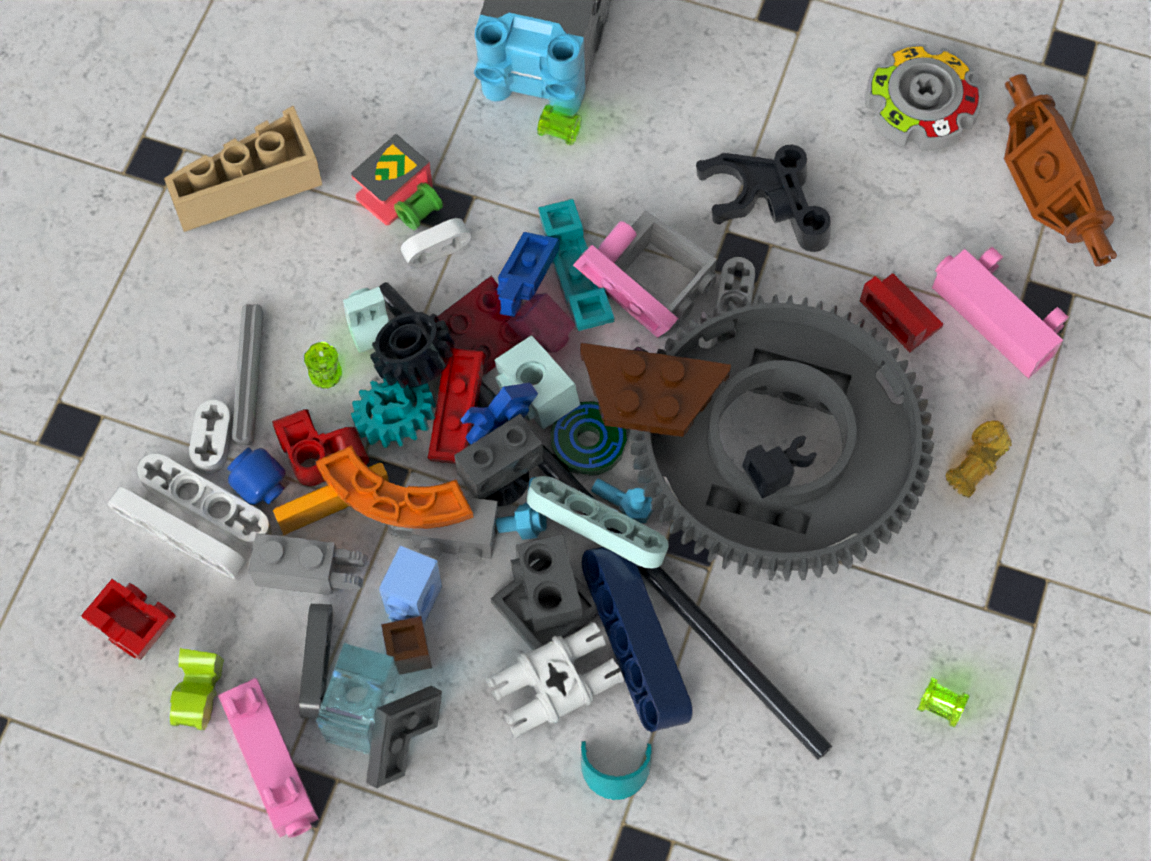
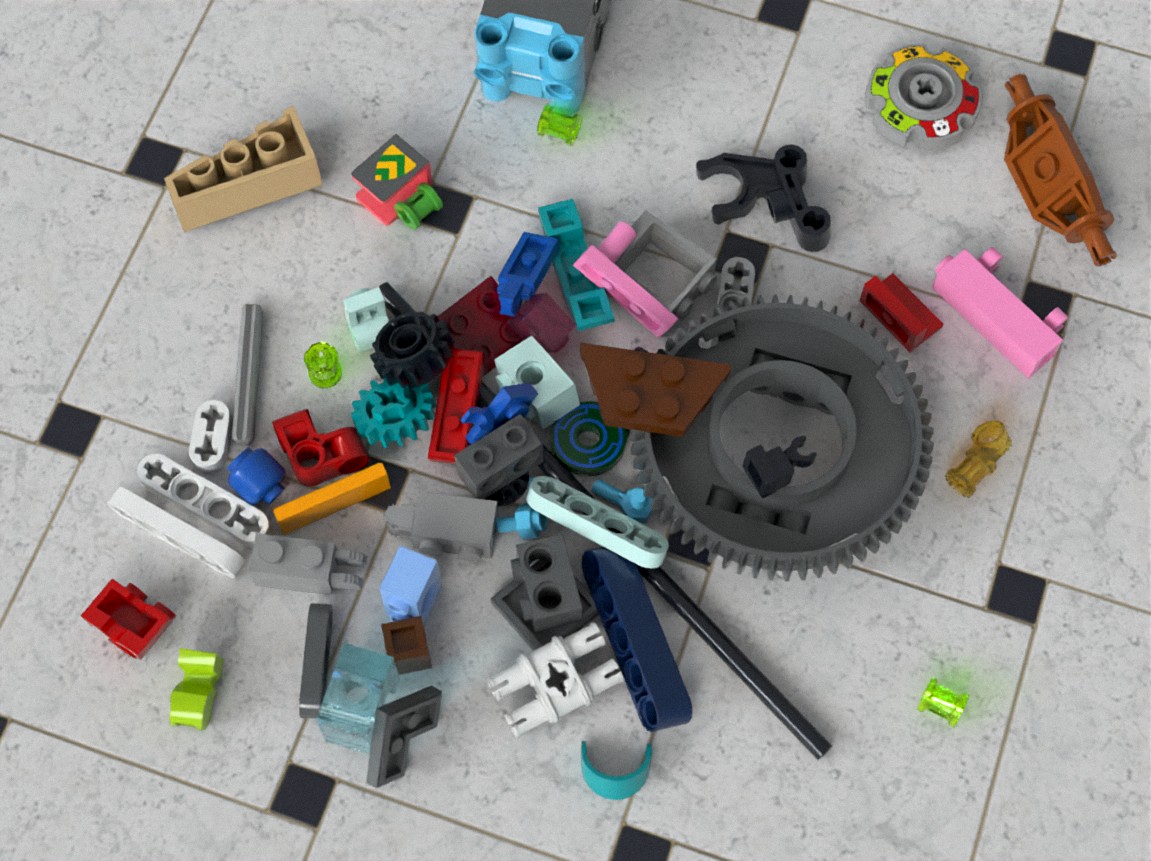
(268, 759): bright pink brick -> none
(390, 503): orange tile -> none
(435, 243): white beam -> none

